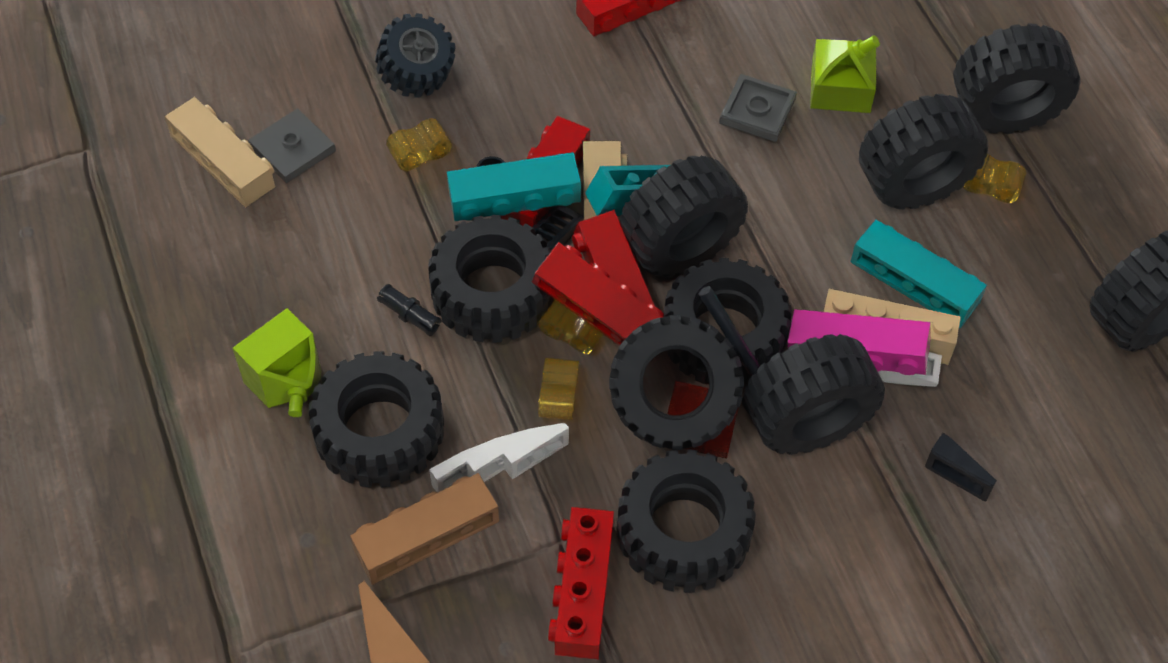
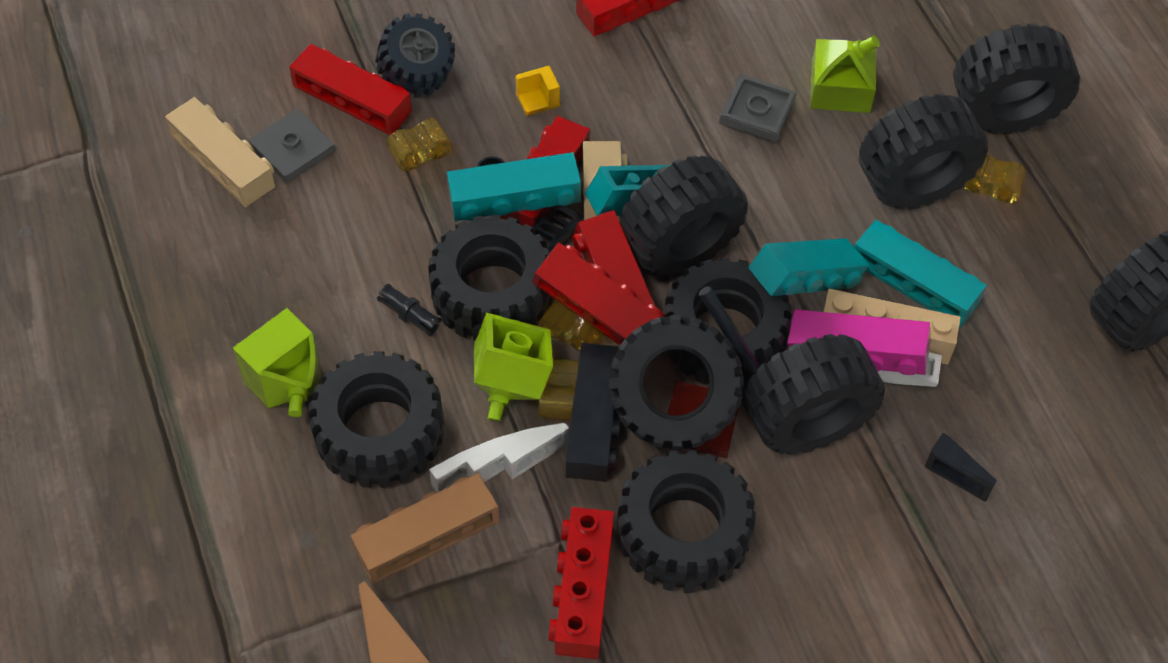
(351, 89): none -> red brick
(511, 361): none -> lime piece
(537, 90): none -> yellow panel
(592, 416): none -> black brick
(808, 266): none -> teal brick

